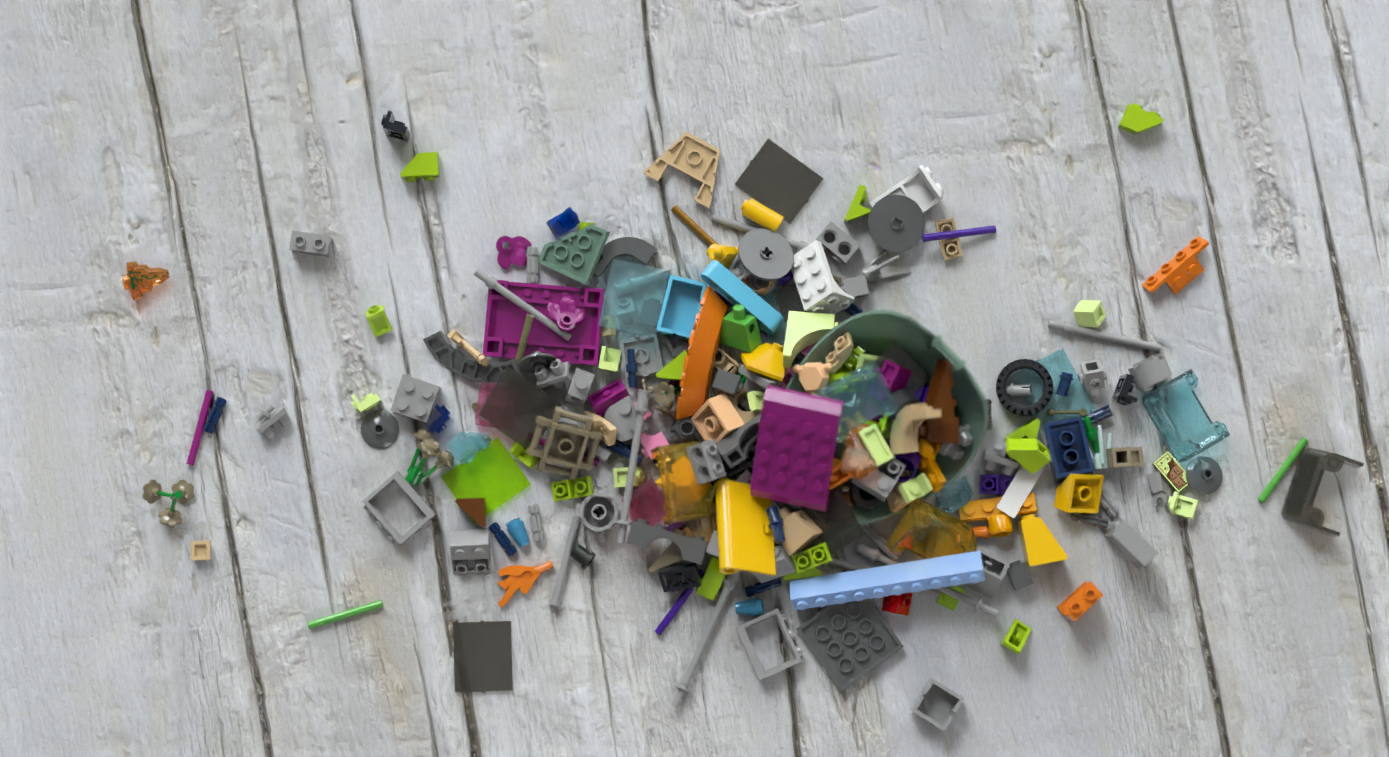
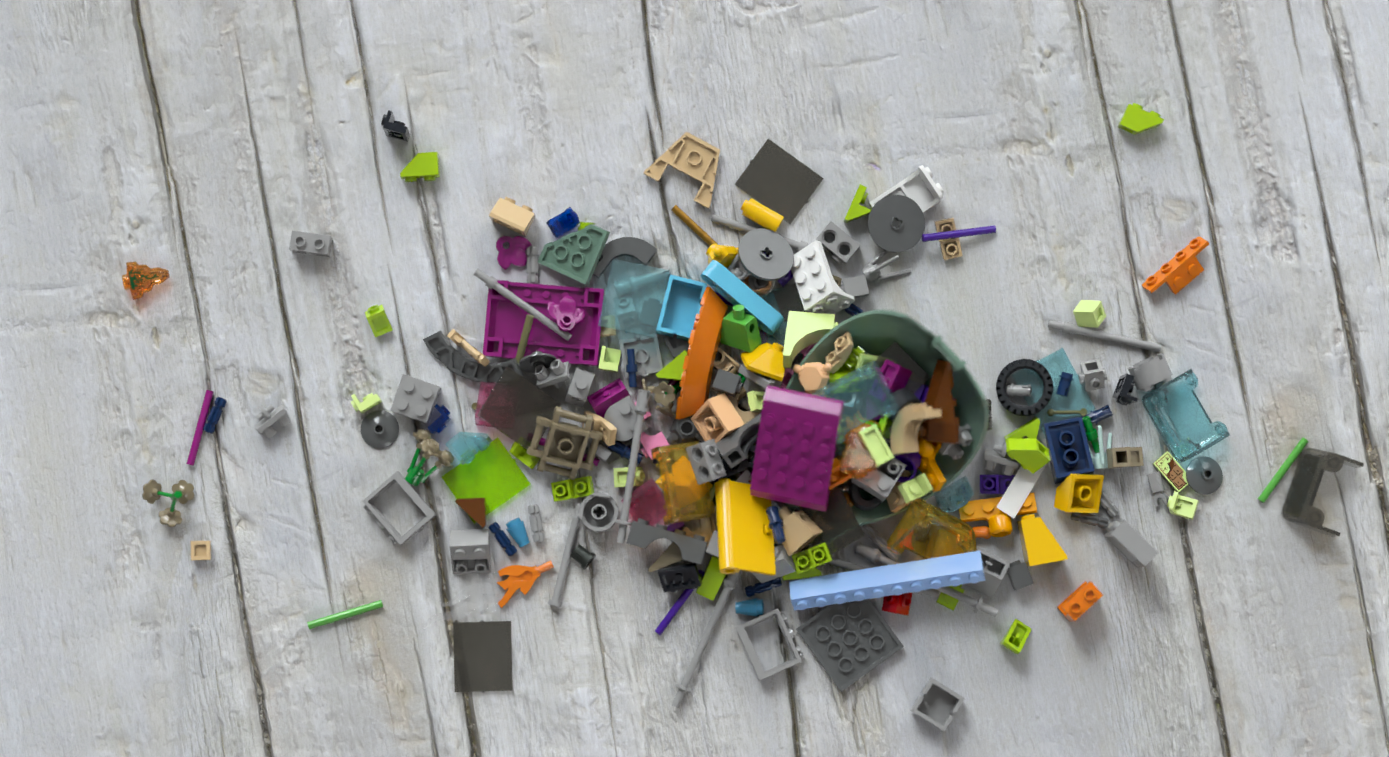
(512, 216): none -> tan slope

